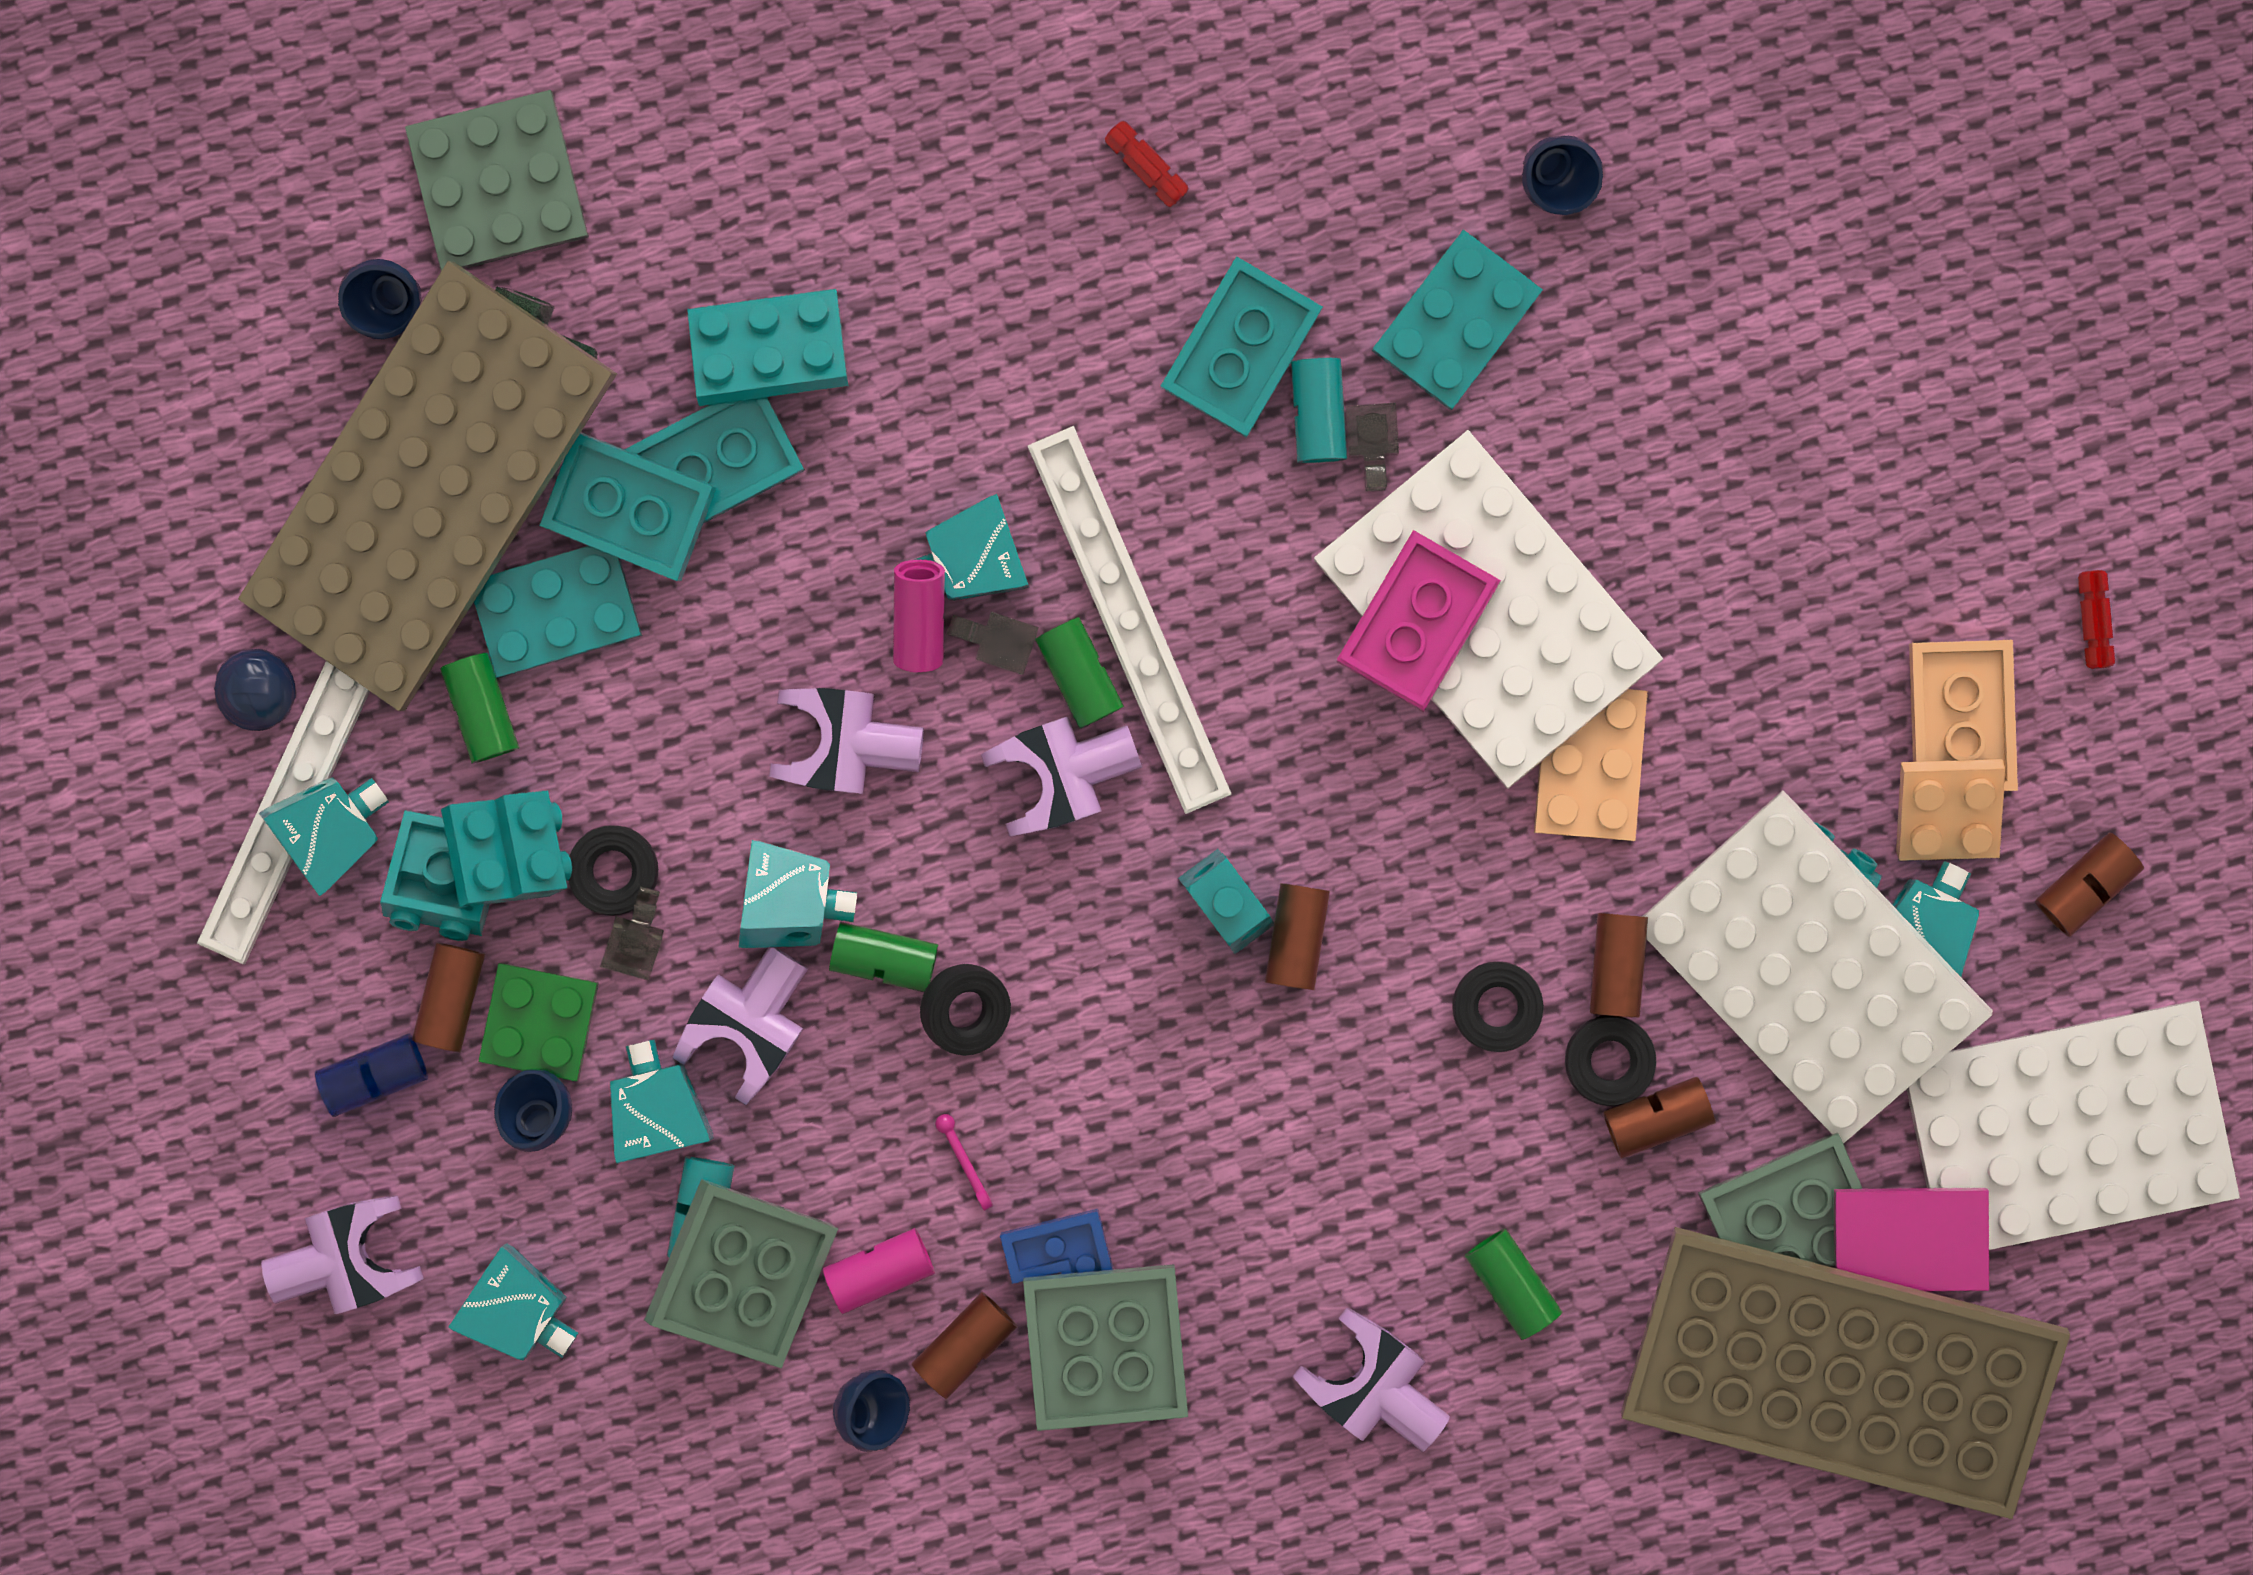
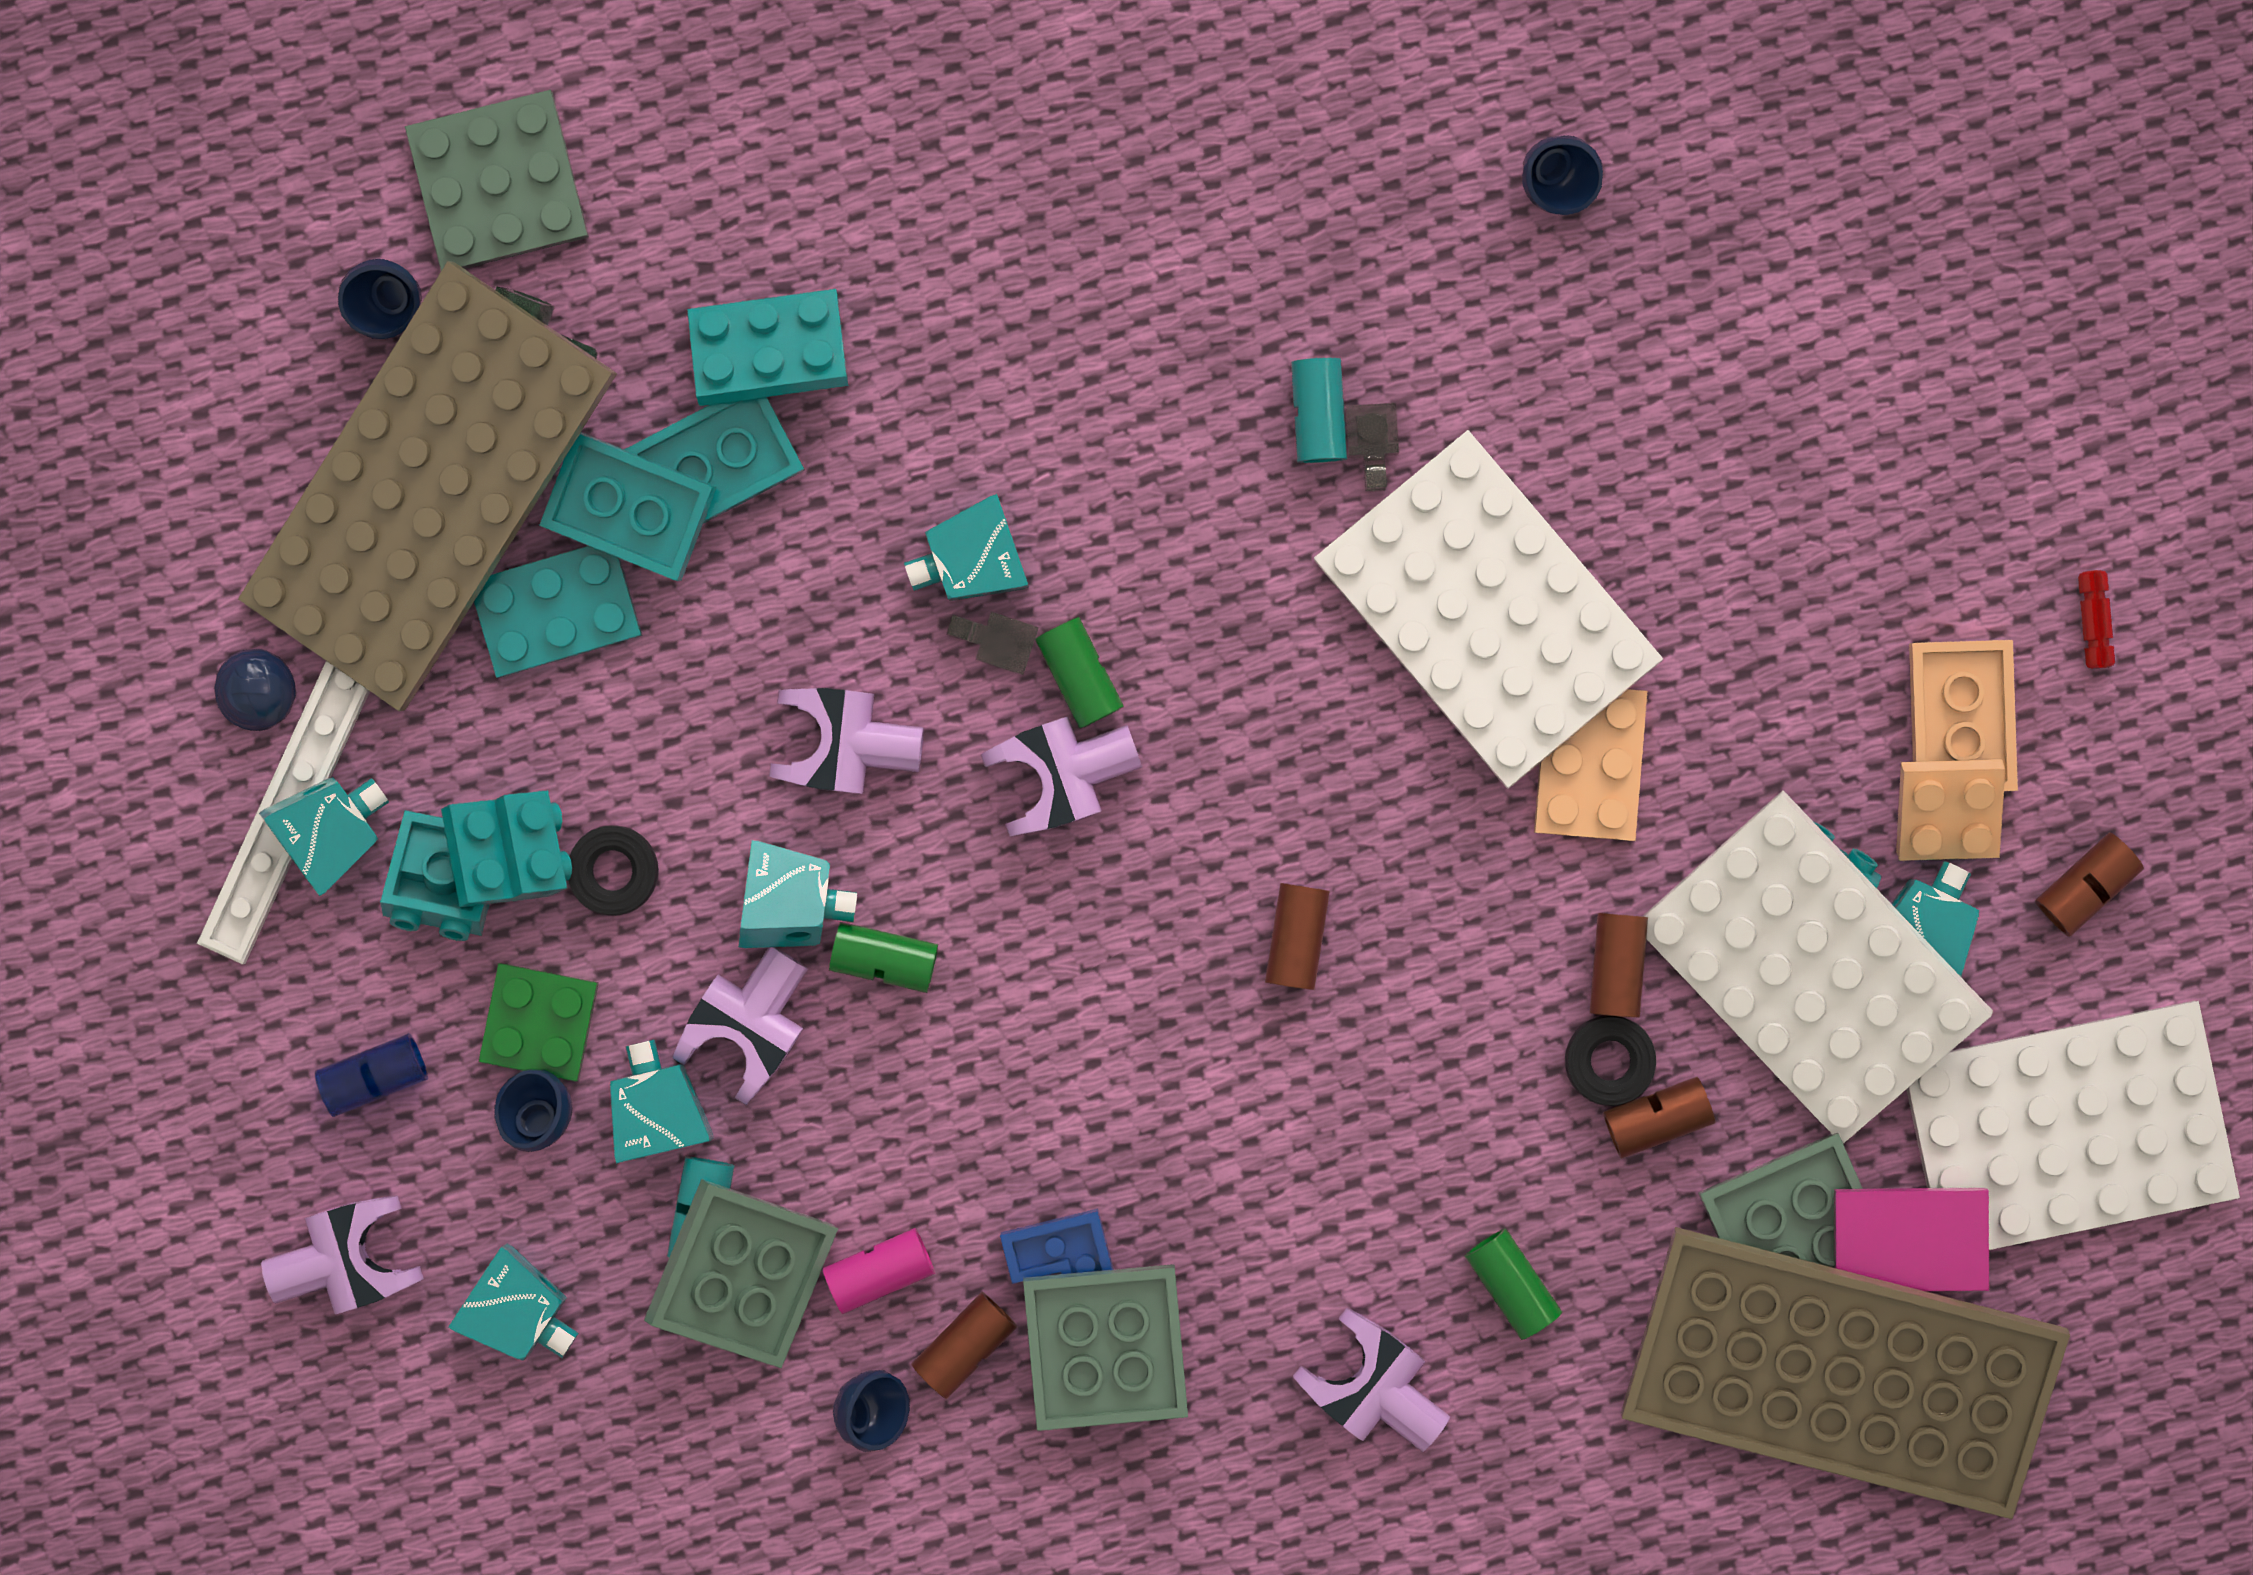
(448, 997): copper pin -> none
(479, 708): green pin -> none
(634, 942): clear smoke plate -> none
(918, 615): dark pink pin -> none
(945, 1124): dark pink hinge -> none
(989, 1025): black tyre -> none
(1129, 620): white tile -> none
(1146, 163): red axle -> none
(1226, 901): teal torso -> none
(1241, 347): teal plate -> none
(1418, 621): dark pink tile -> none
(1457, 320): teal plate -> none
(1528, 999): black tyre -> none

